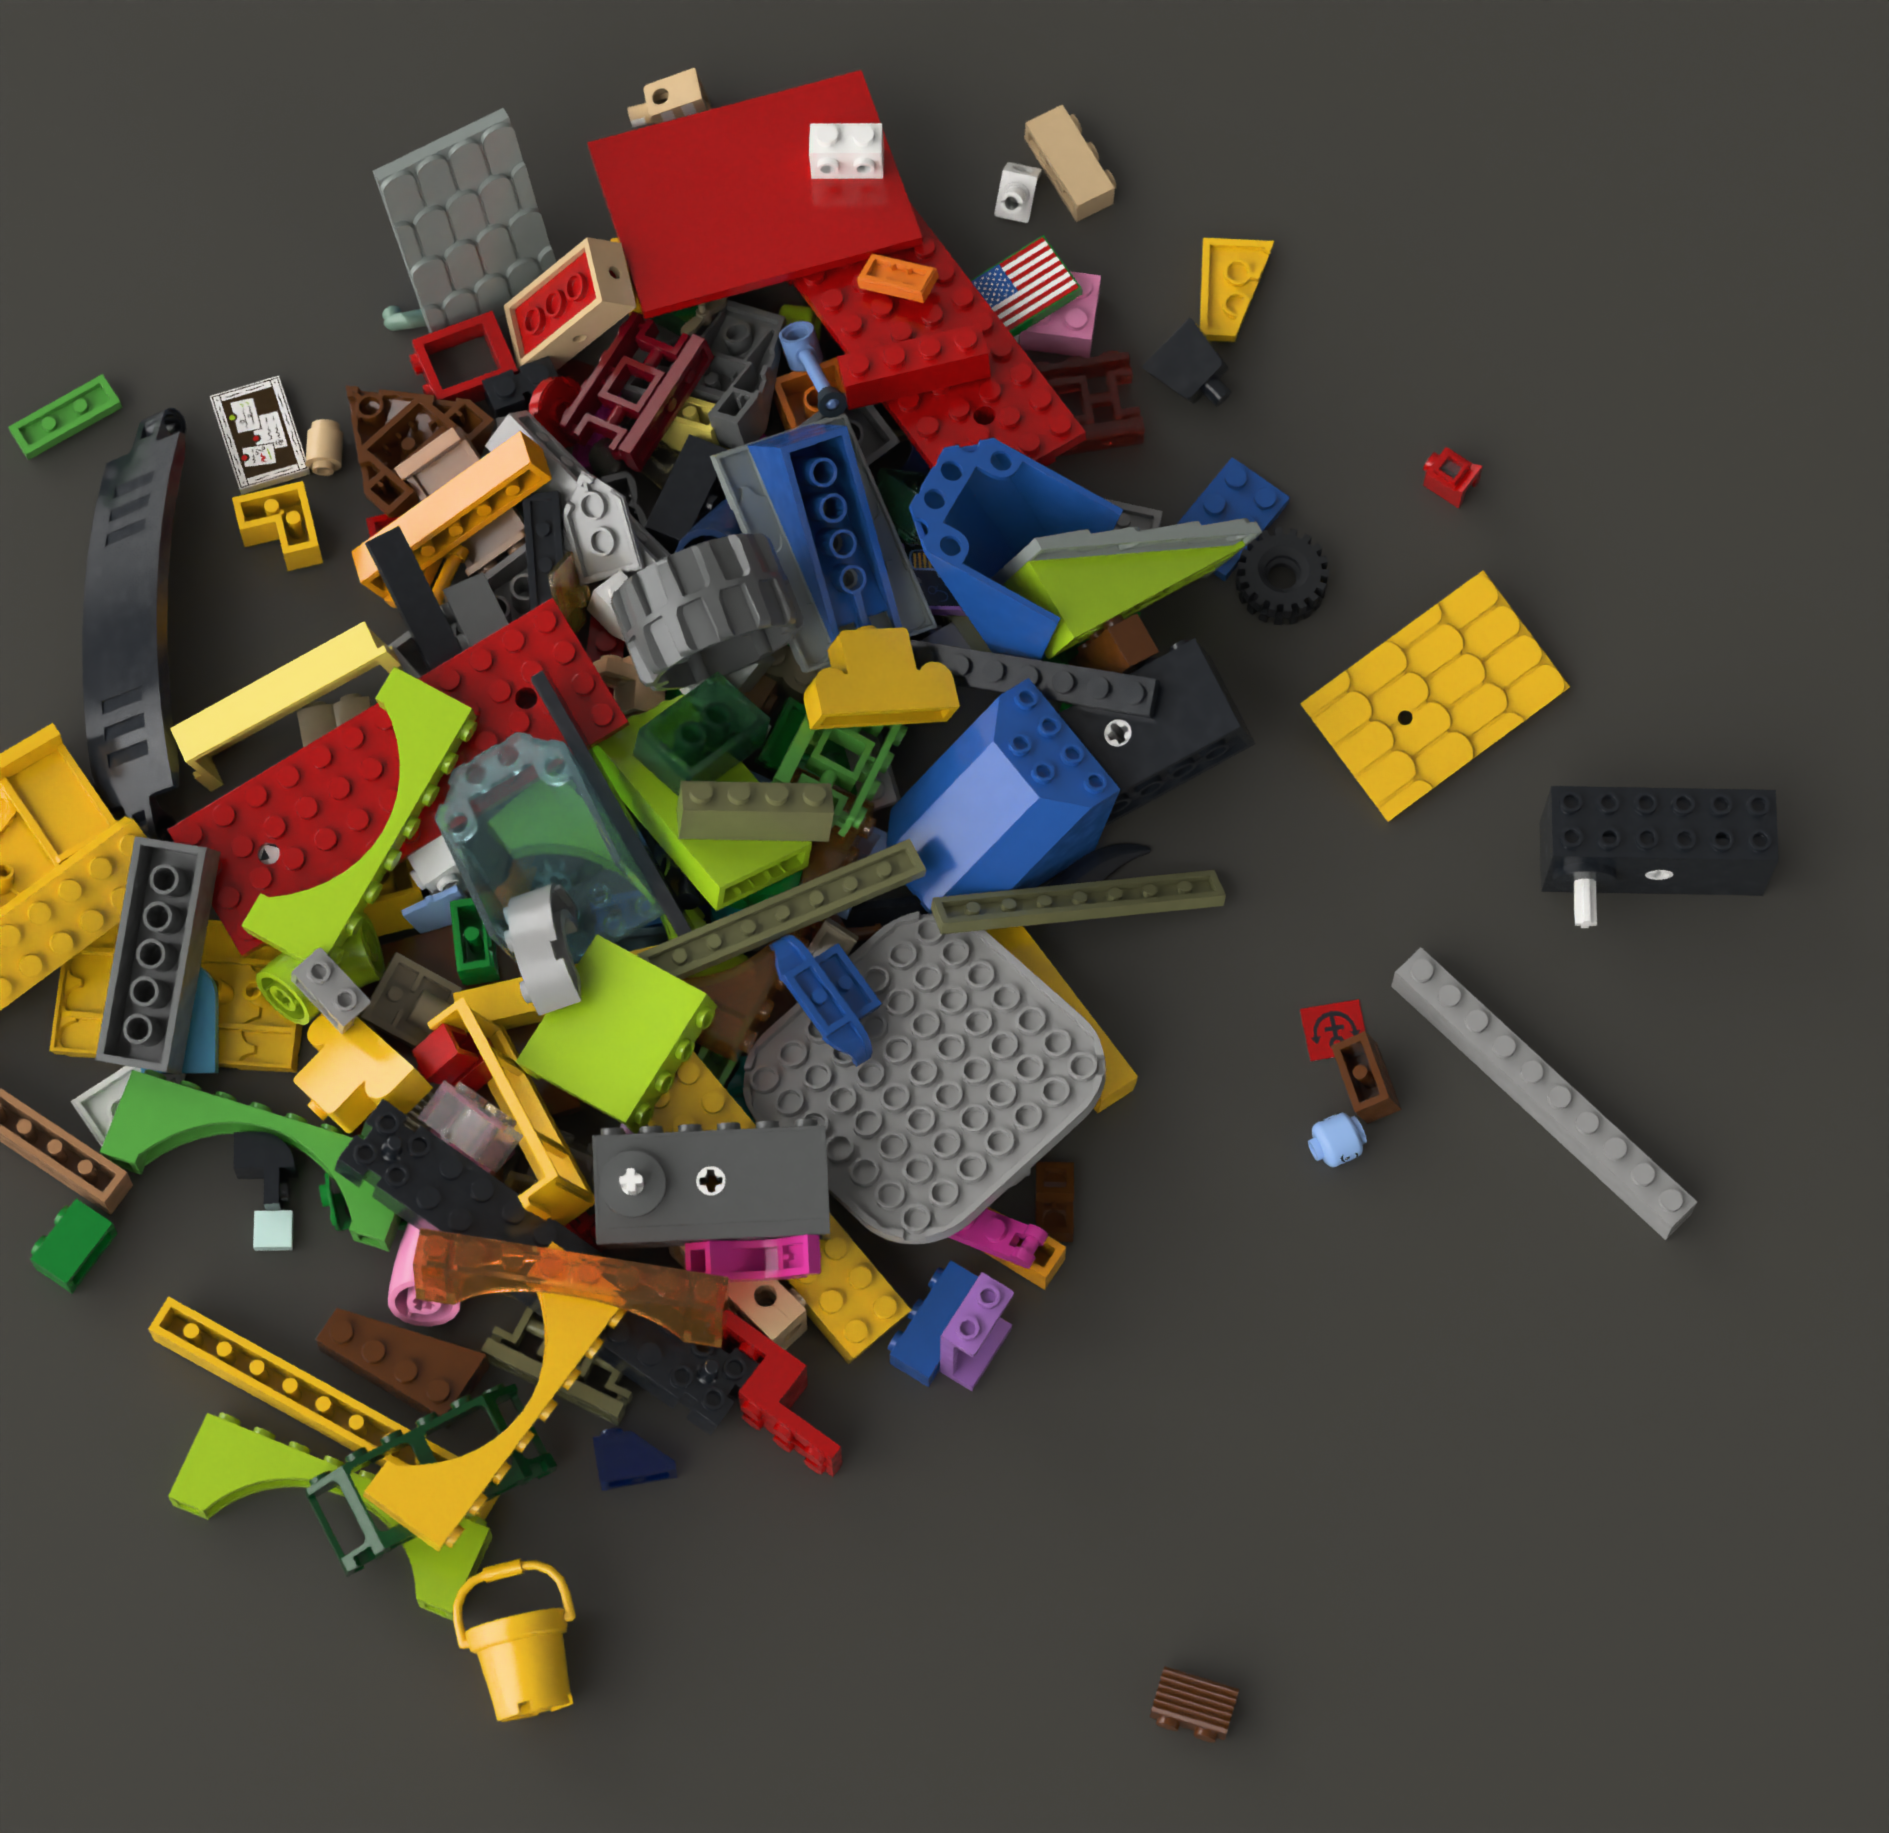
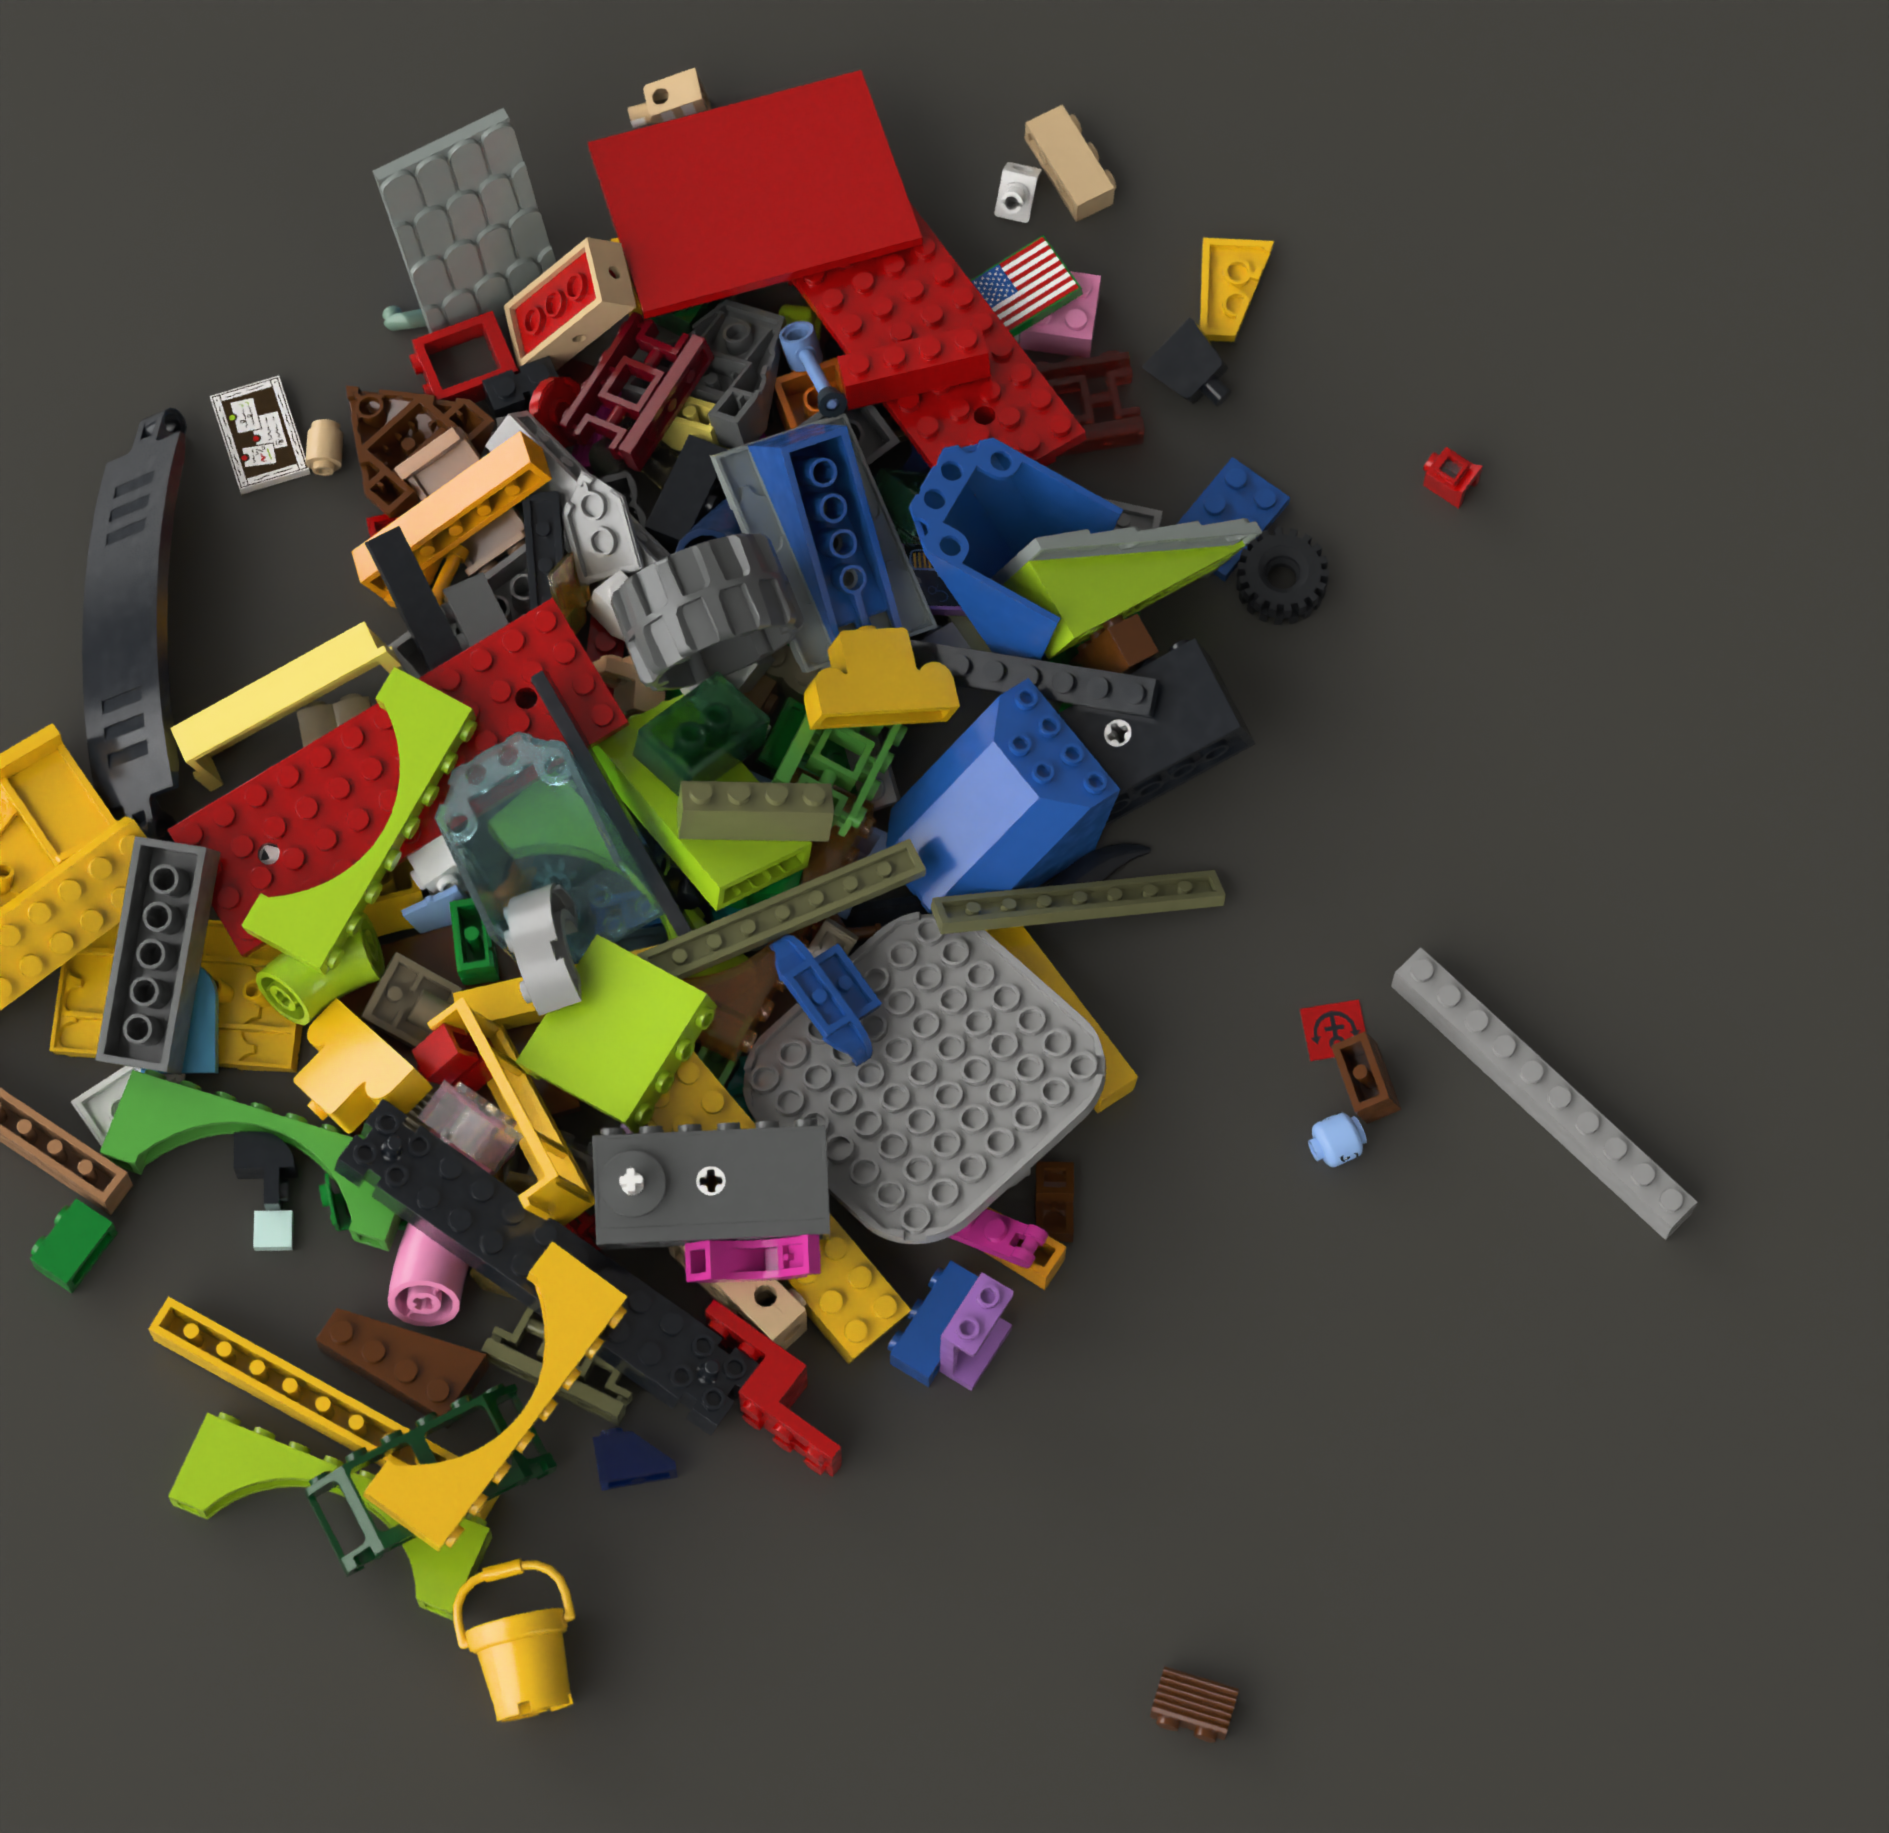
(65, 417): bright green plate -> none
(280, 515): yellow brick -> none
(330, 990): light grey bracket -> none
(464, 1266): clear orange arch -> none
(703, 315): dark tan piece -> none
(846, 151): white brick -> none
(897, 278): orange plate -> none
(1463, 675): yellow piece -> none
(1656, 842): black piece -> none

